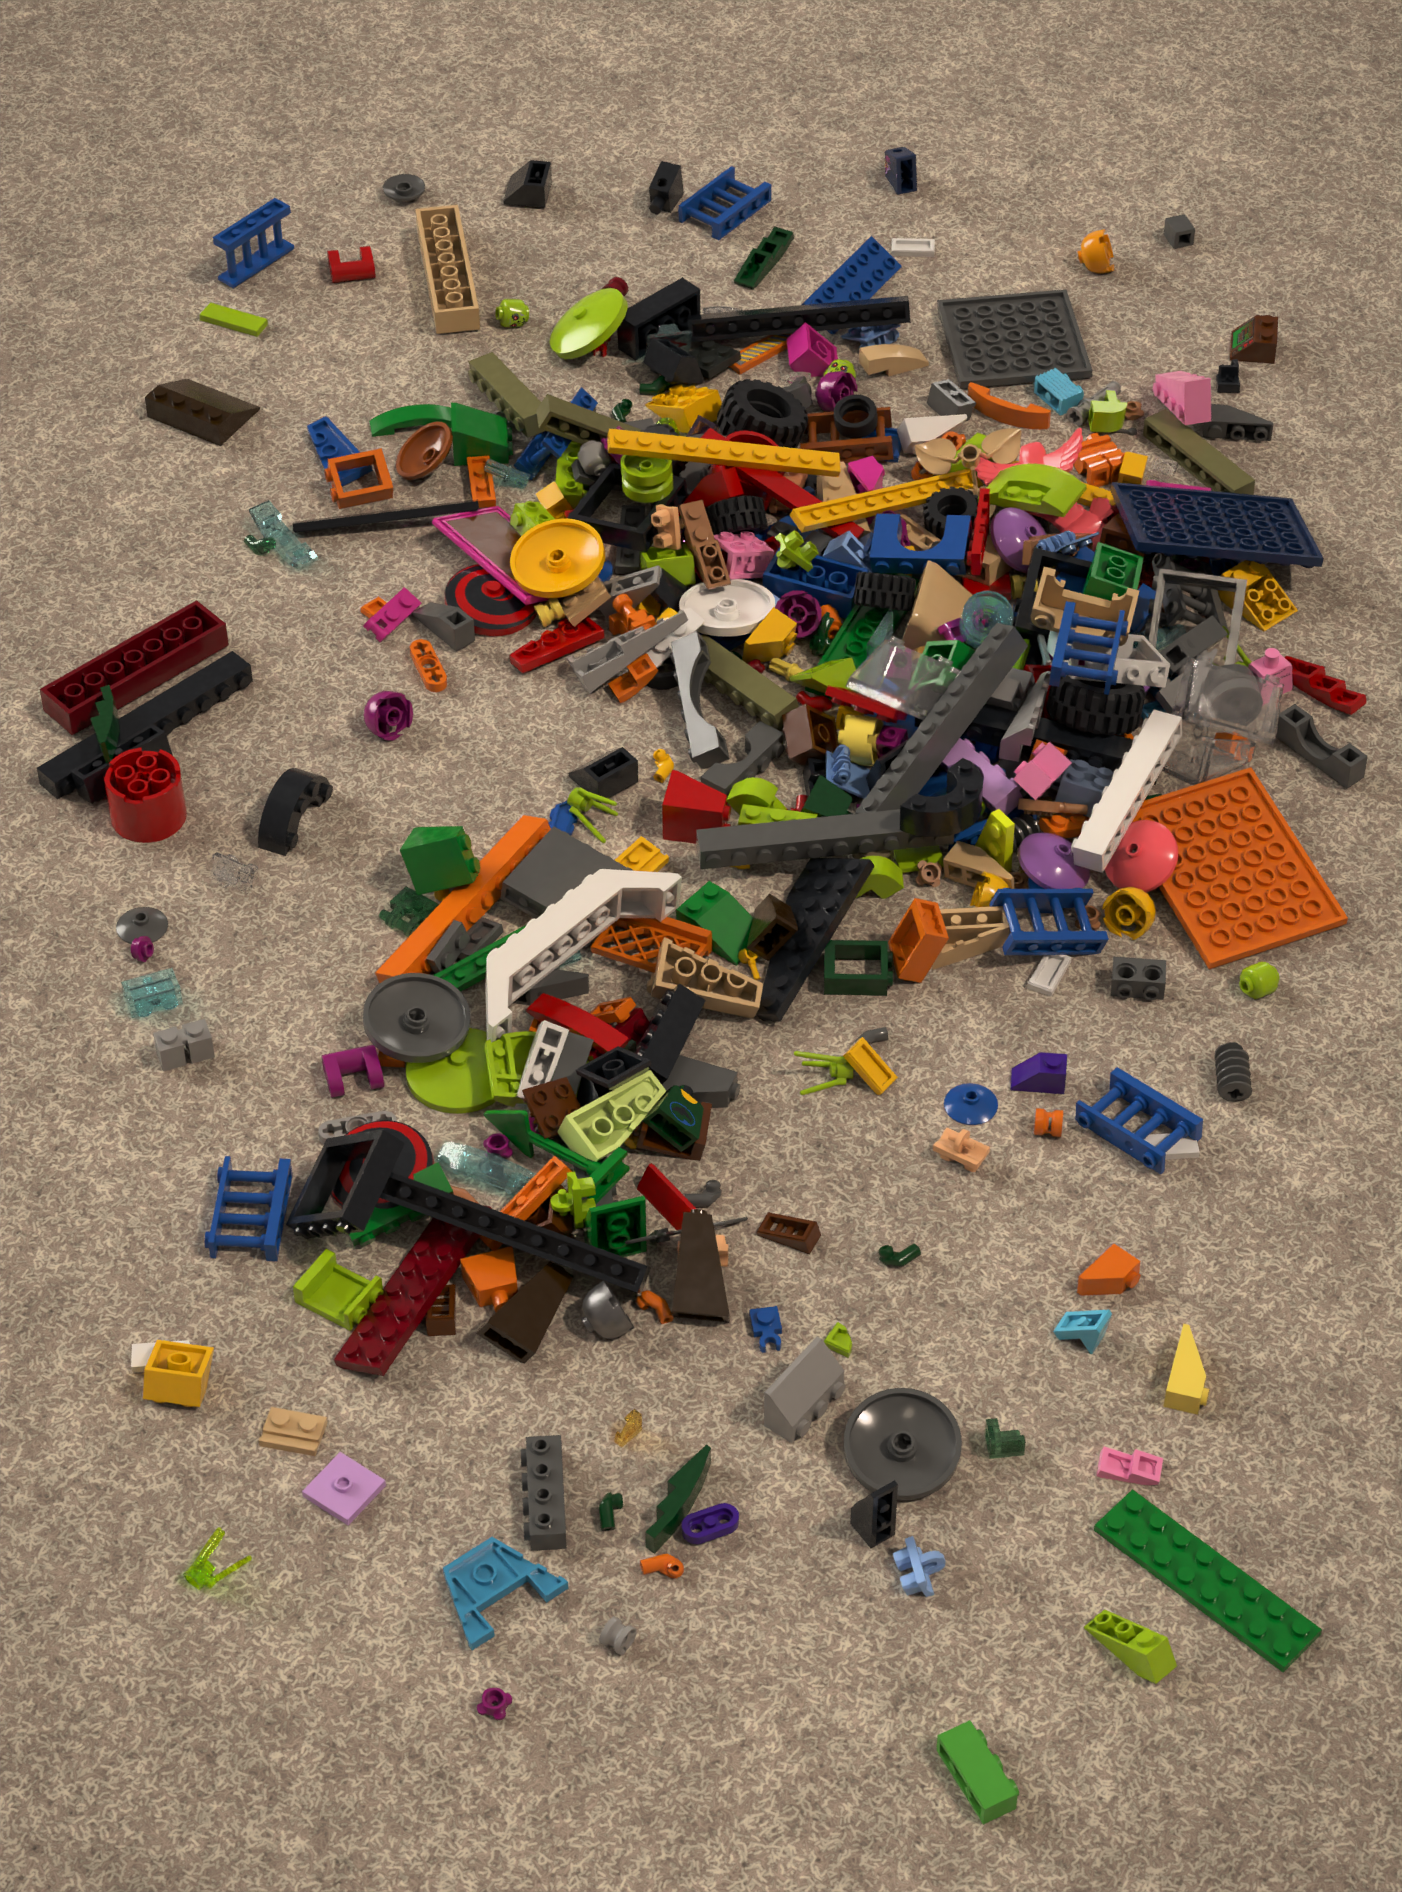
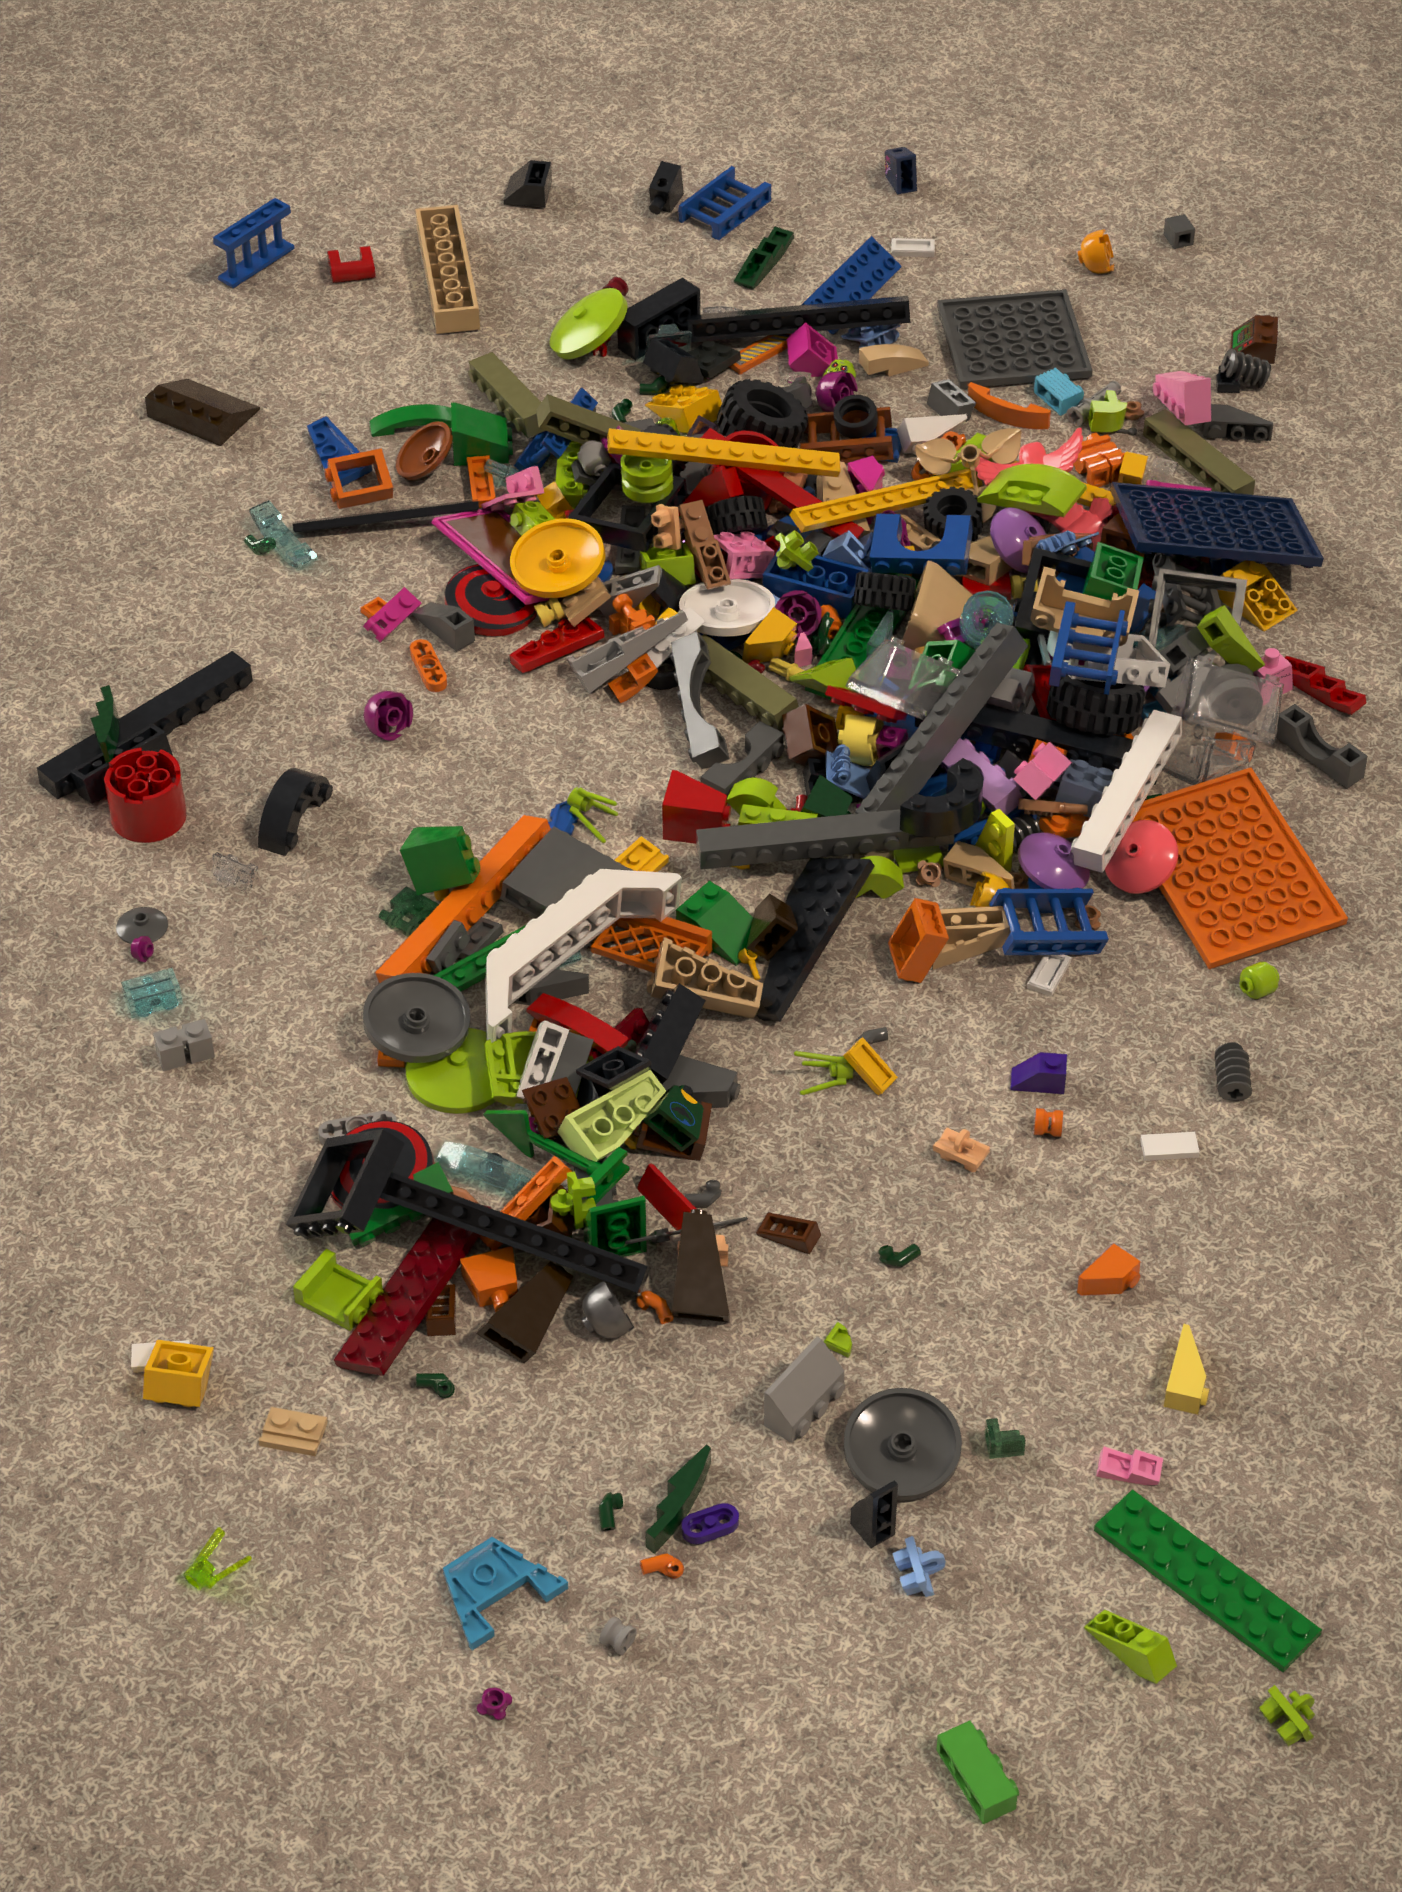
(135, 665): dark red brick -> none
(233, 319): lime tile -> none
(272, 1220): blue fence -> none
(344, 1488): lavender plate -> none
(349, 1062): magenta connector -> none
(404, 187): dark grey dish -> none
(437, 1382): none -> dark green arm
(498, 1140): magenta plate -> none
(512, 313): lime head -> none
(521, 487): none -> bright pink bracket
(545, 1493): dark grey brick -> none
(607, 773): black slope -> none
(614, 1010): orange plate -> none
(631, 1429): clear yellow tile -> none
(664, 764): yellow arm -> none
(767, 1326): blue plate -> none
(803, 651): none -> bright pink slope
(819, 702): red arm -> none
(857, 983): dark green window -> none
(970, 1111): blue dish -> none
(980, 533): red wing -> none
(1027, 719): light grey wedge -> none
(1084, 1325): medium azure slope -> none
(1128, 907): yellow cylinder -> none
(1138, 978): dark grey brick -> none
(1142, 1099): blue fence -> none
(1228, 639): none -> lime slope
(1246, 366): none -> dark grey piece
(1296, 1727): none -> lime hips

